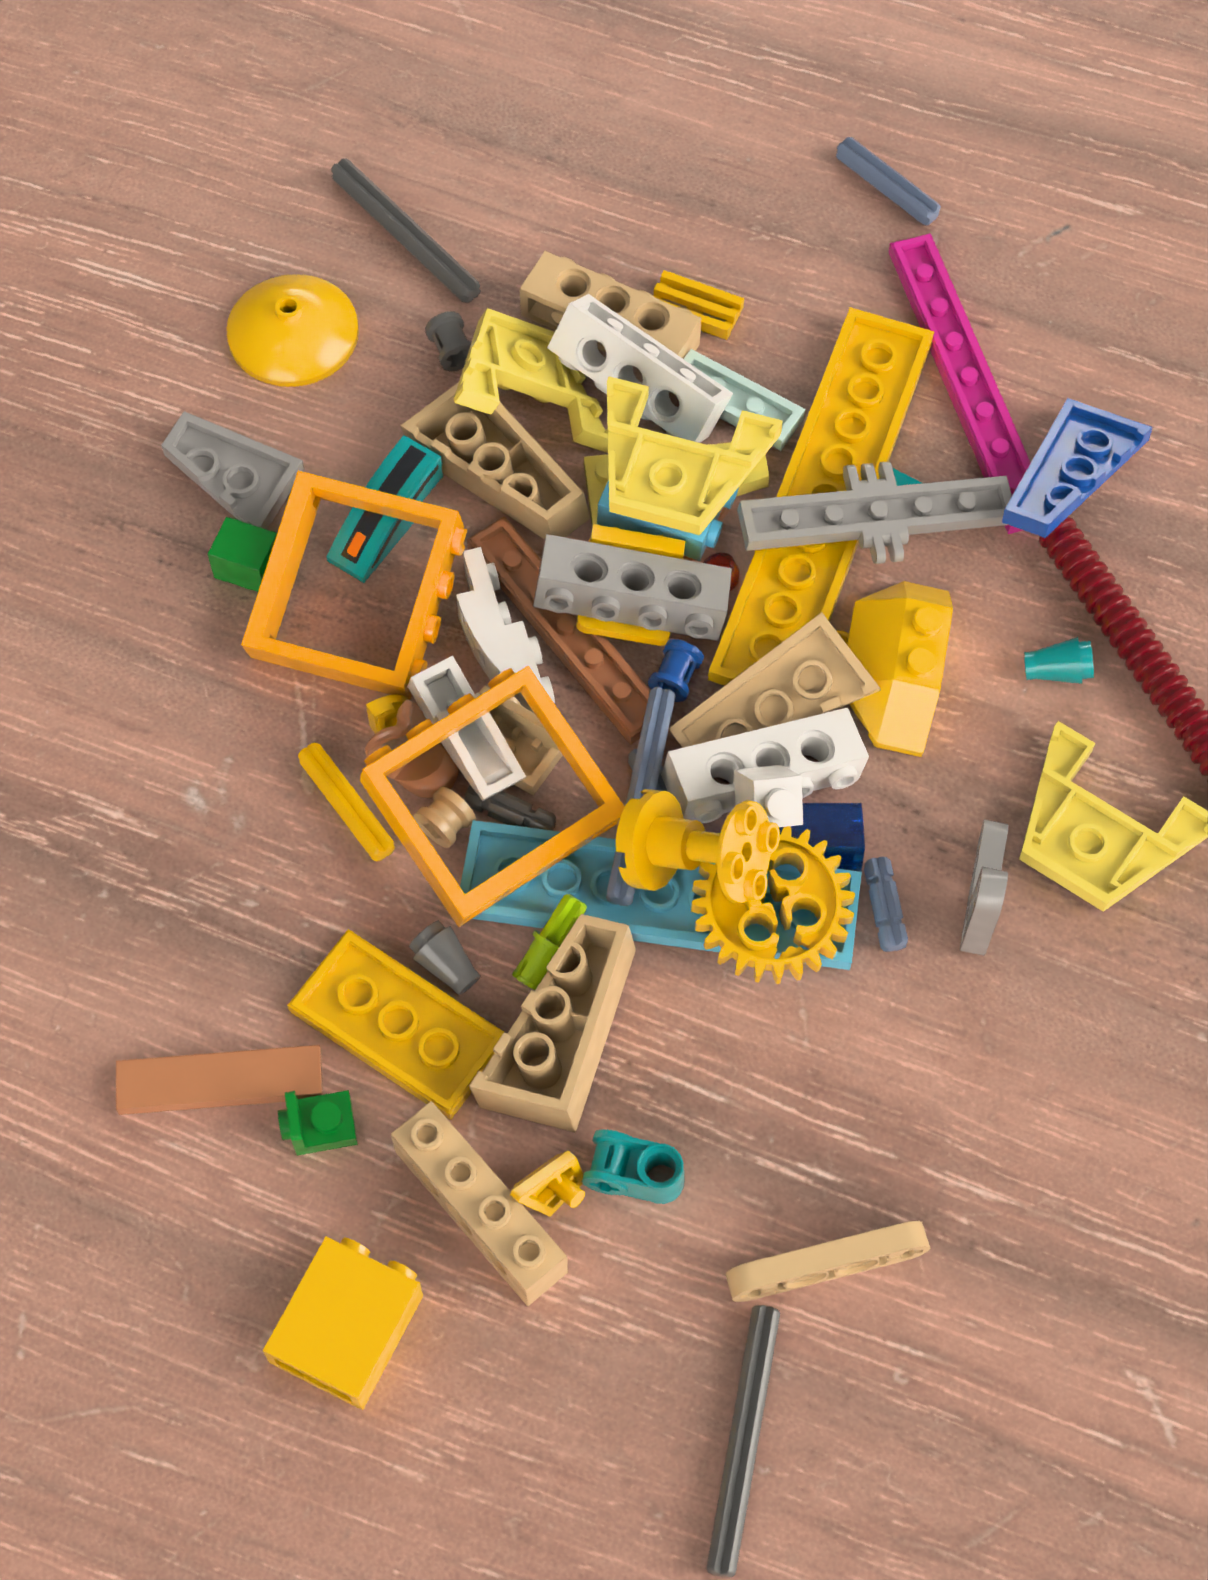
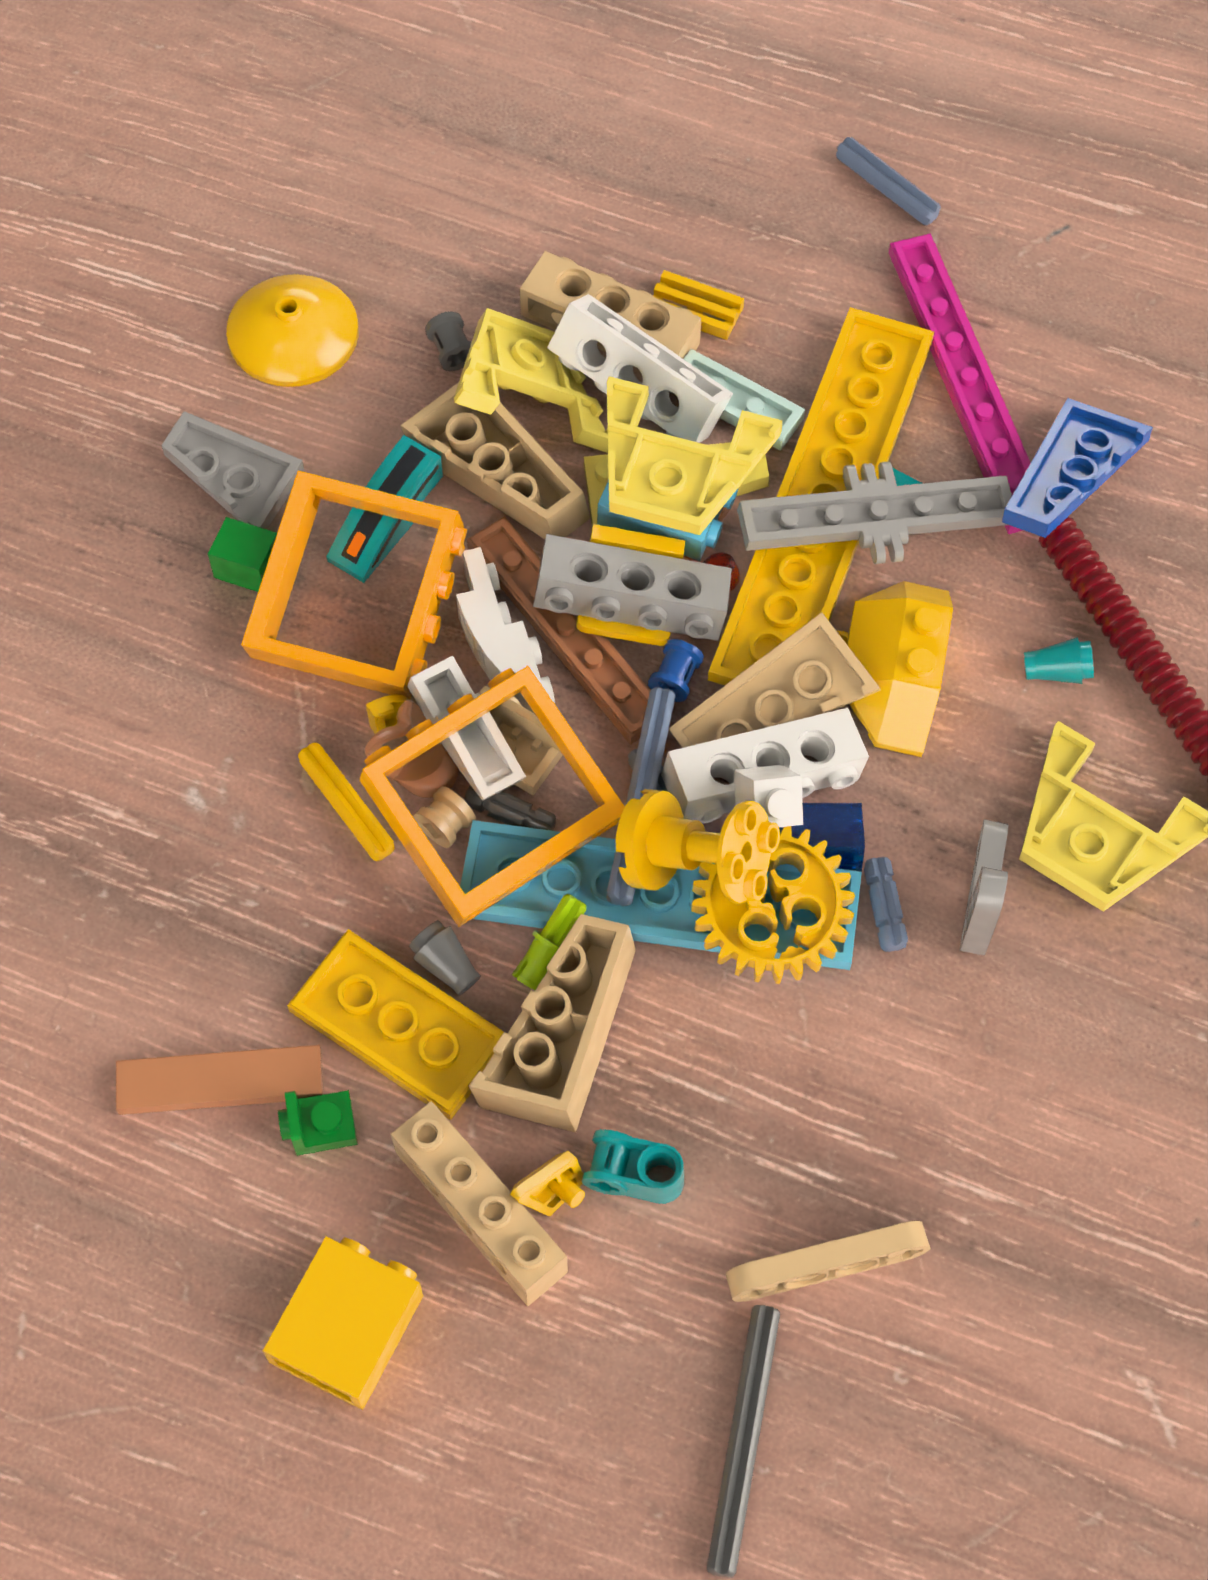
(406, 230): dark grey axle -> none

